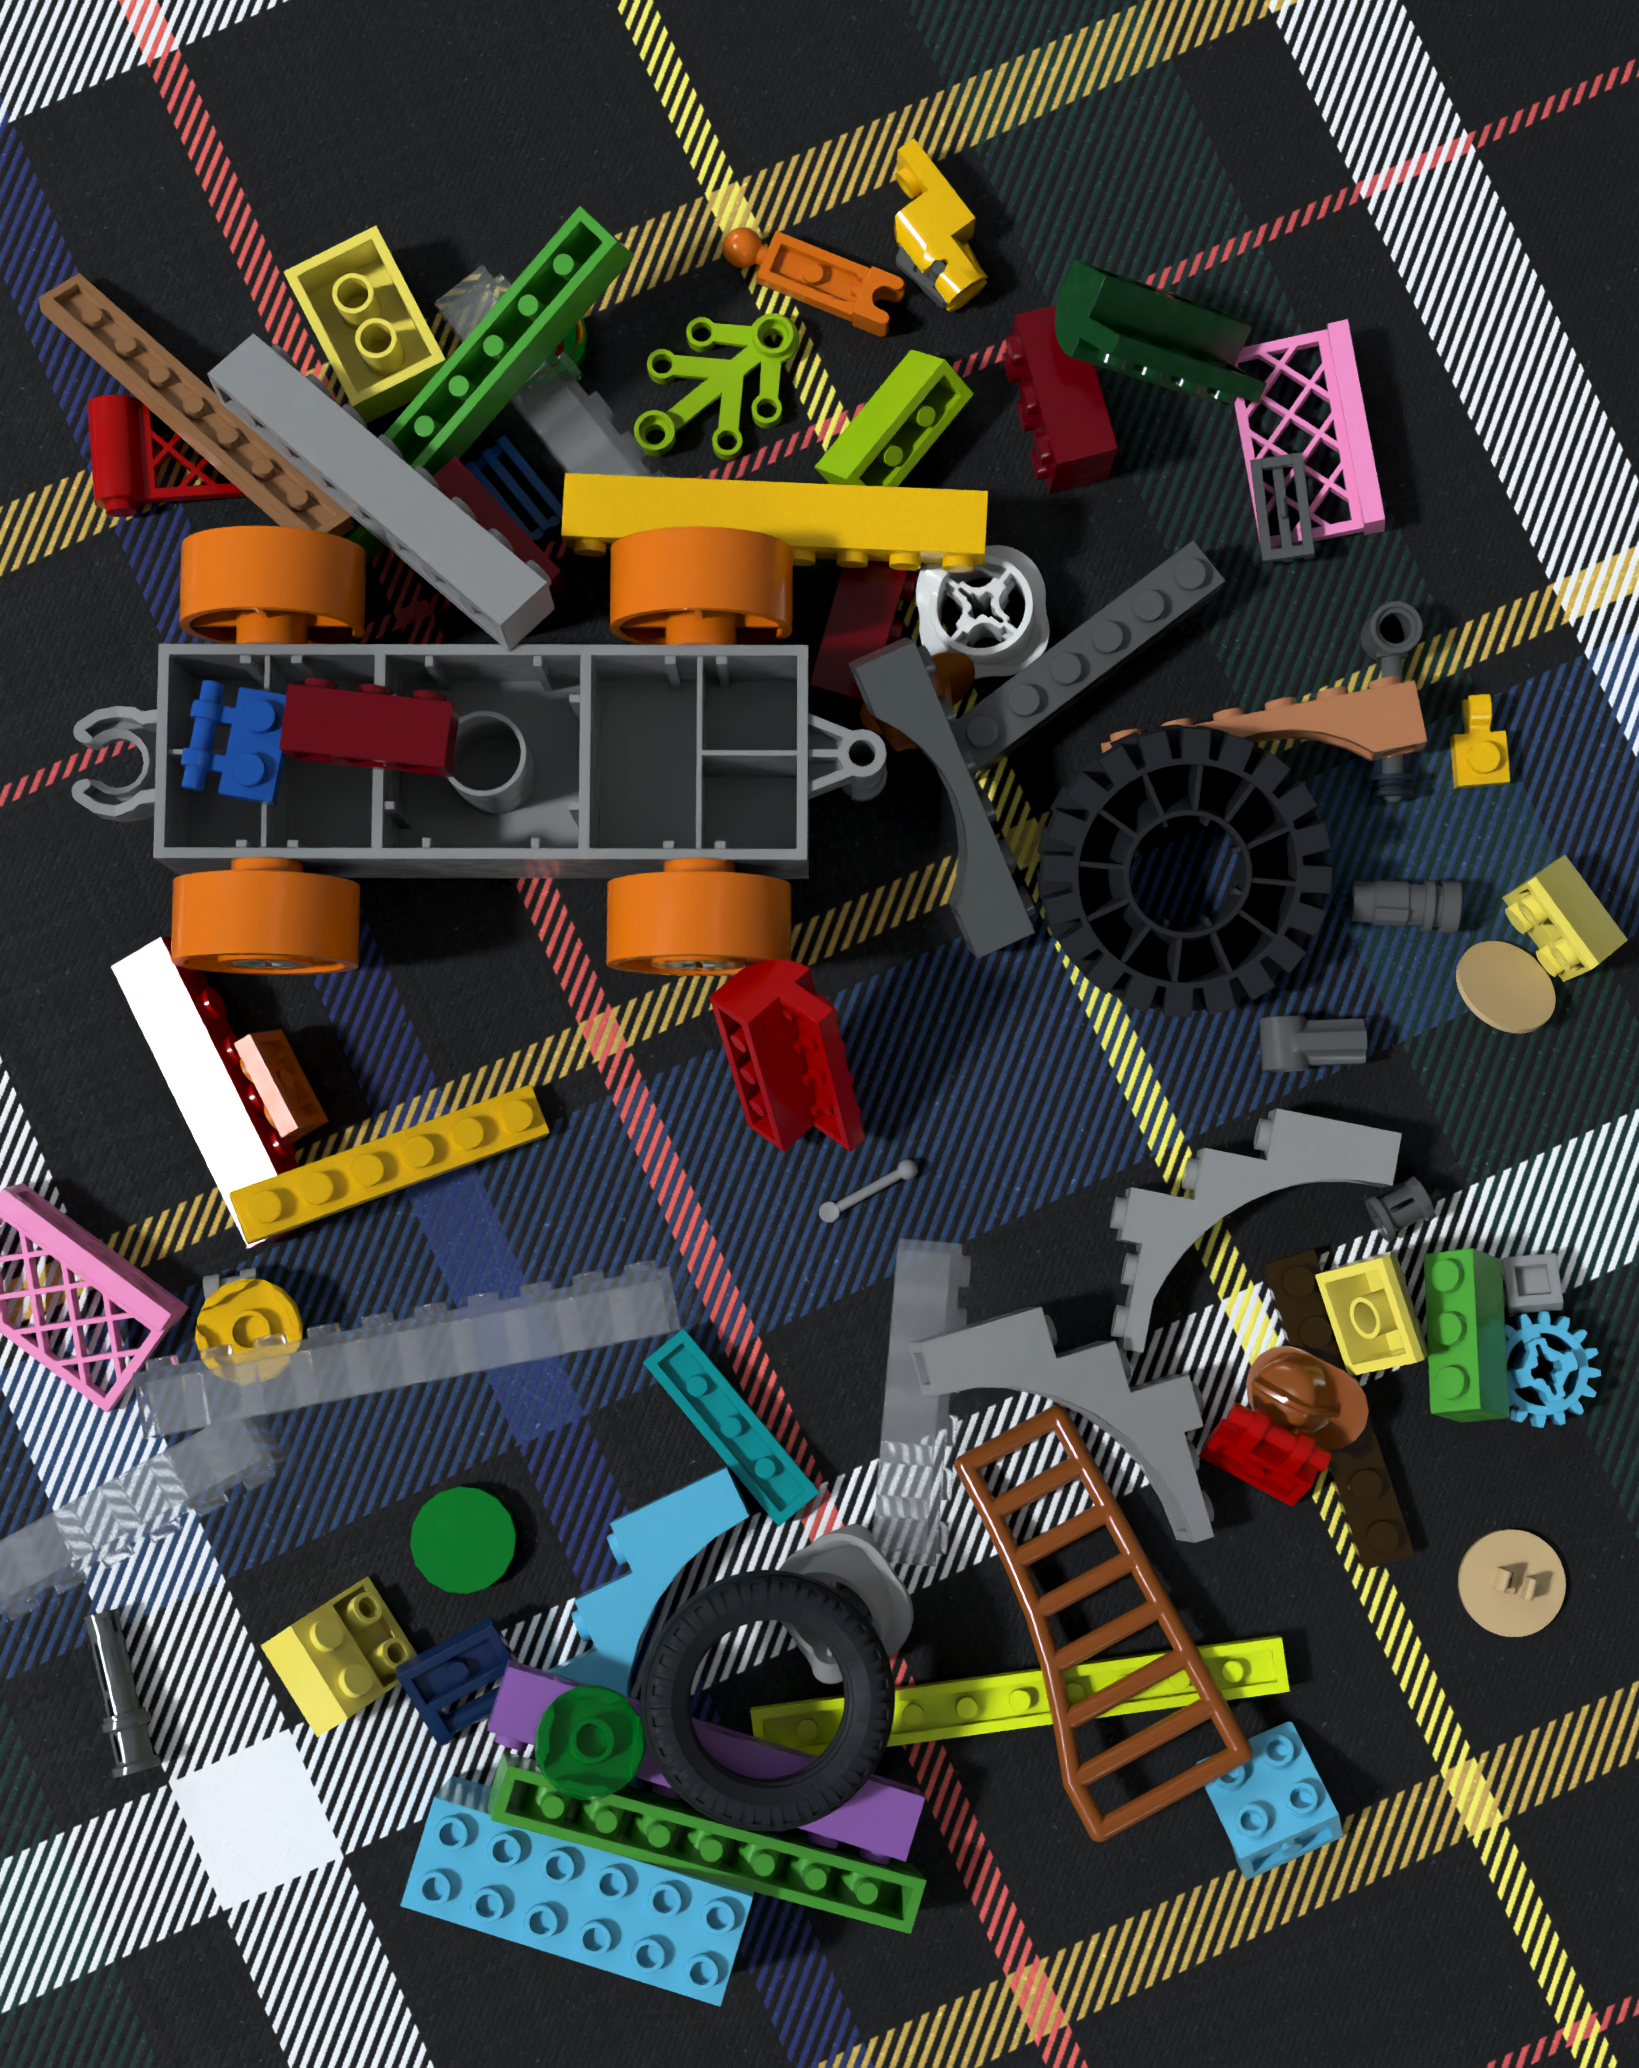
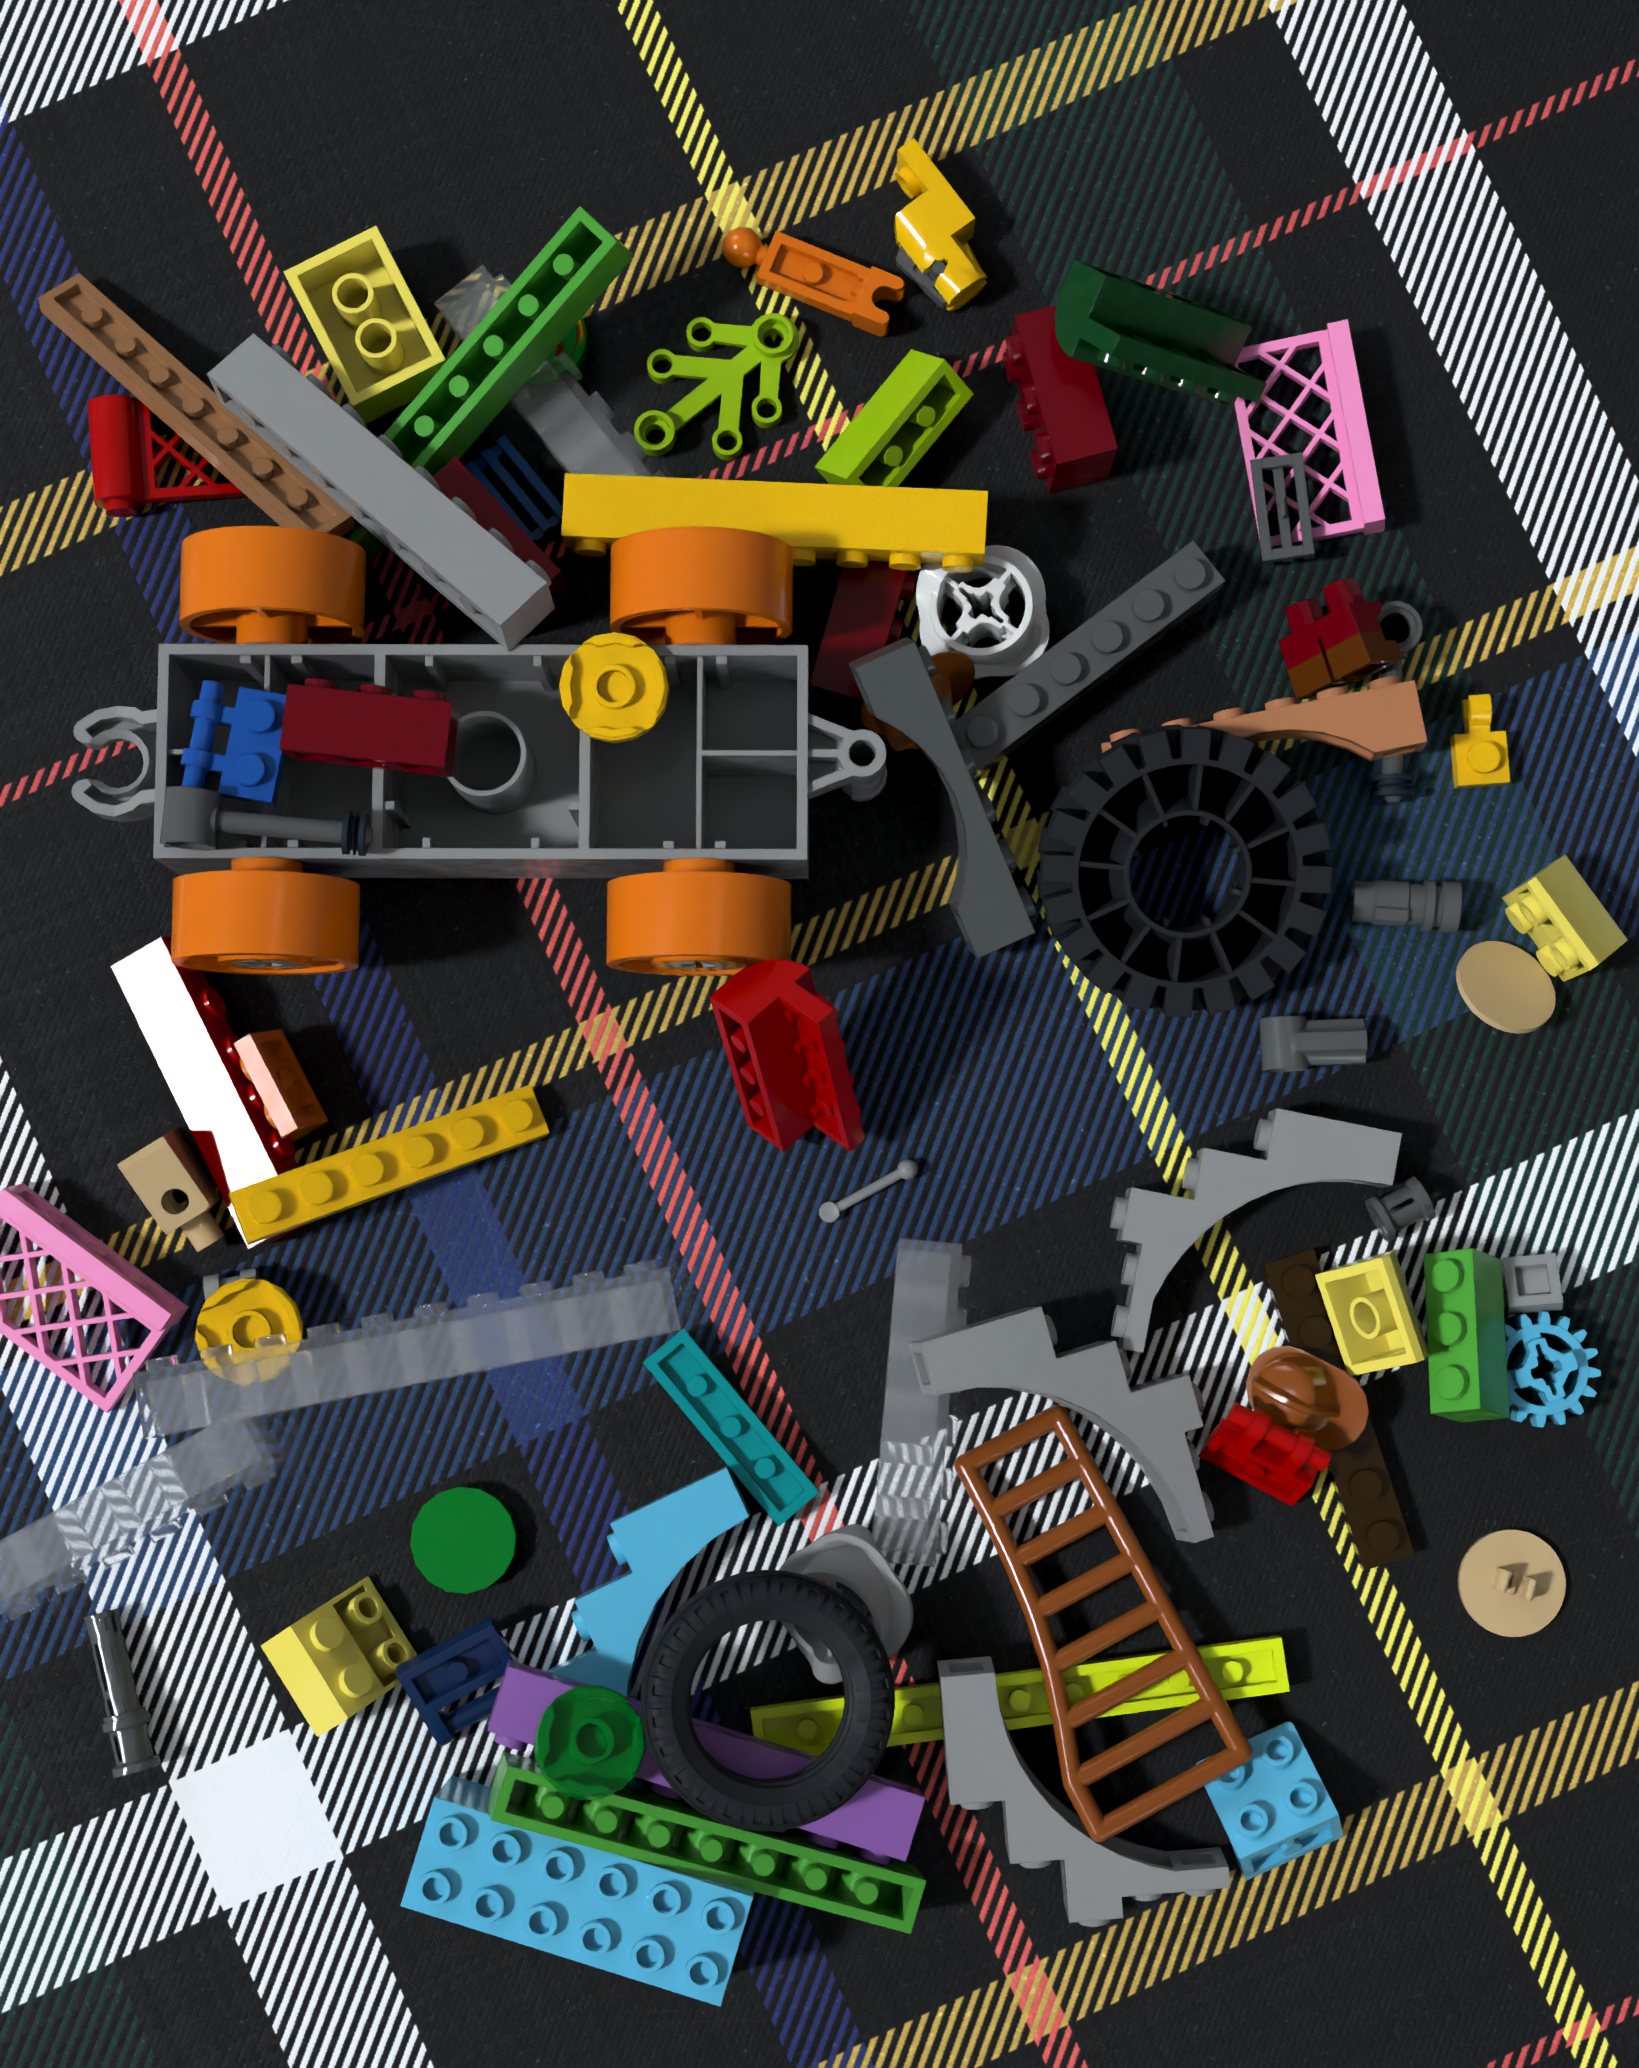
(170, 1166): none -> tan torso
(195, 819): none -> dark grey piece
(614, 687): none -> yellow tile
(1037, 1826): none -> light grey arch
(1338, 646): none -> hips

